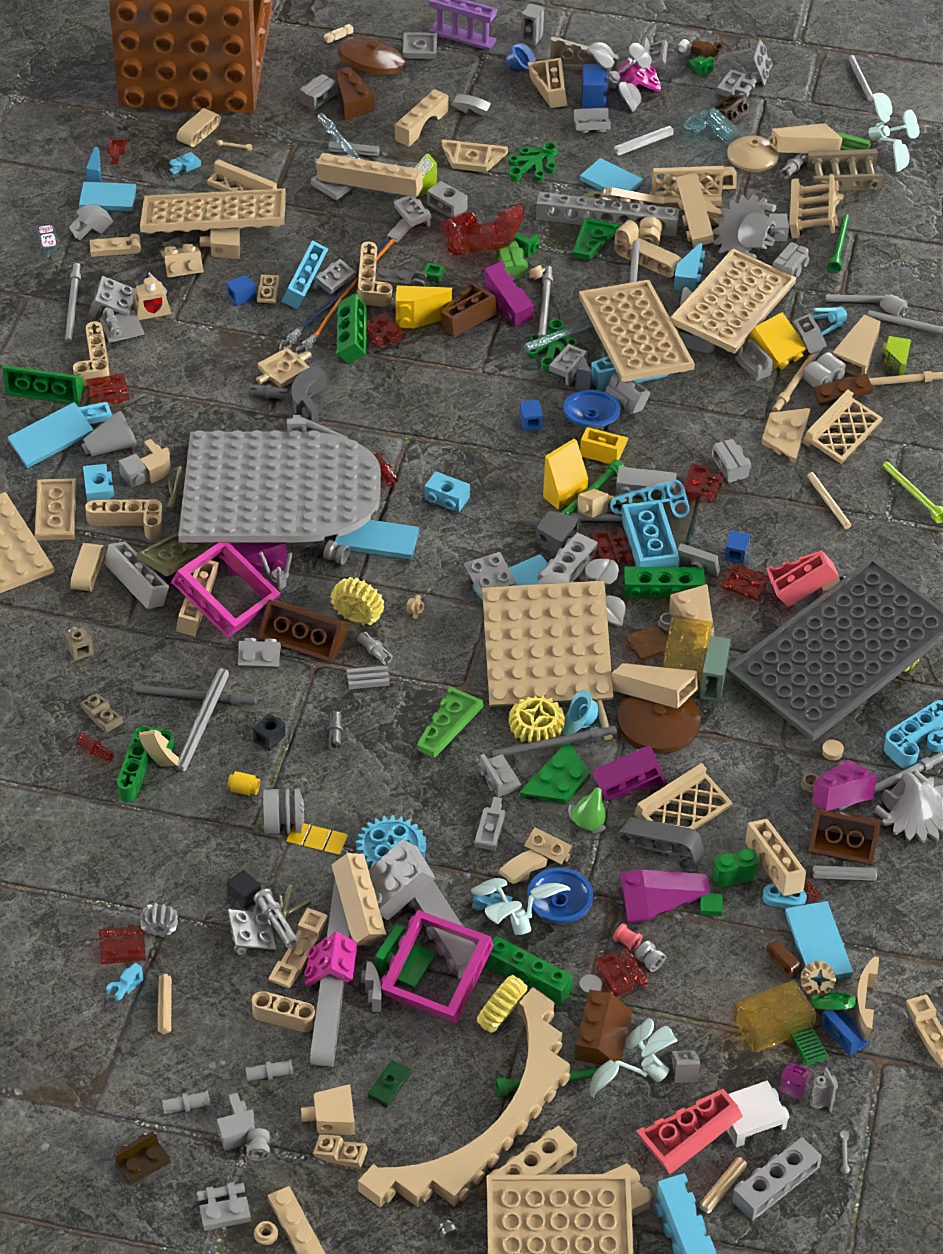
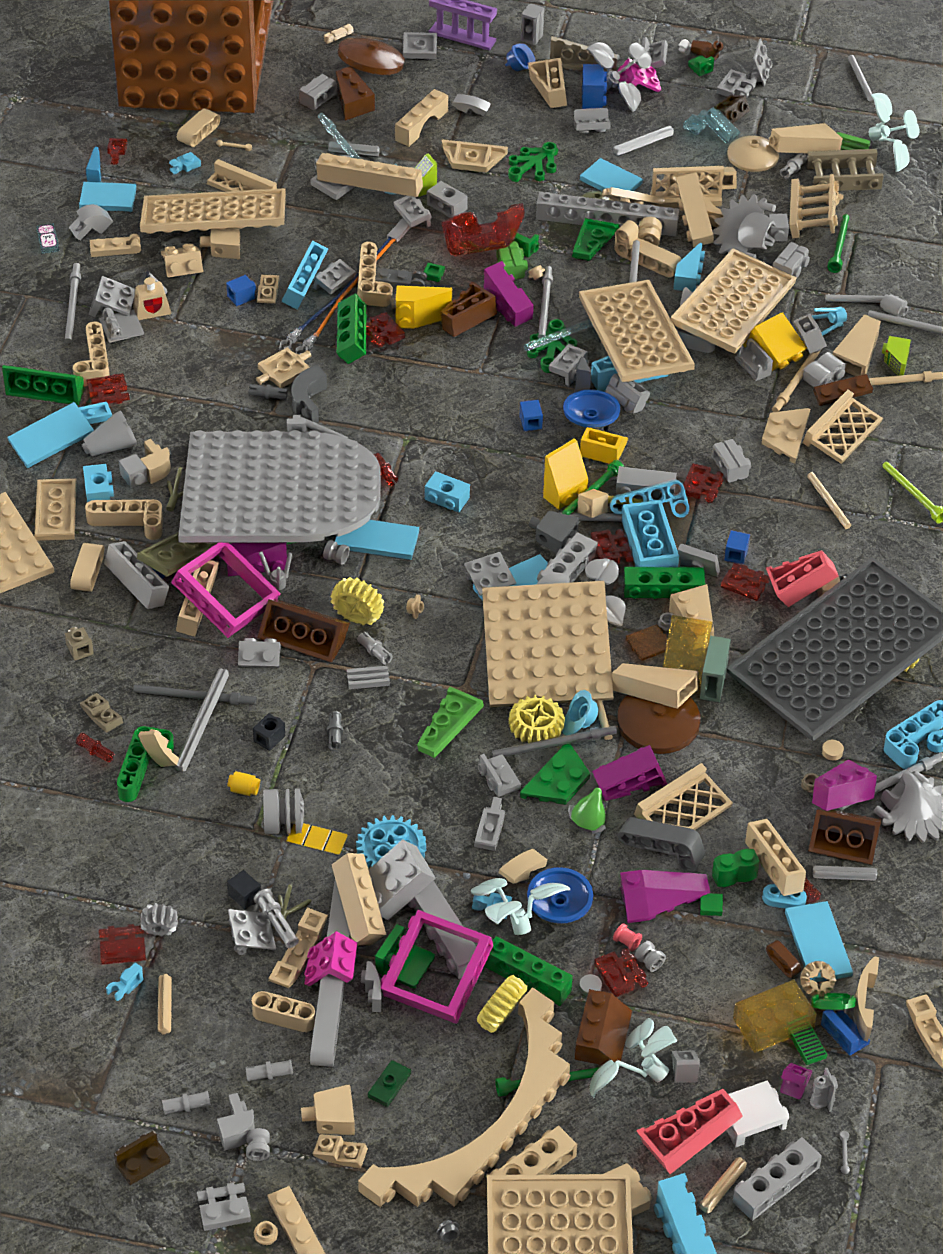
(548, 846): tan hinge -> none

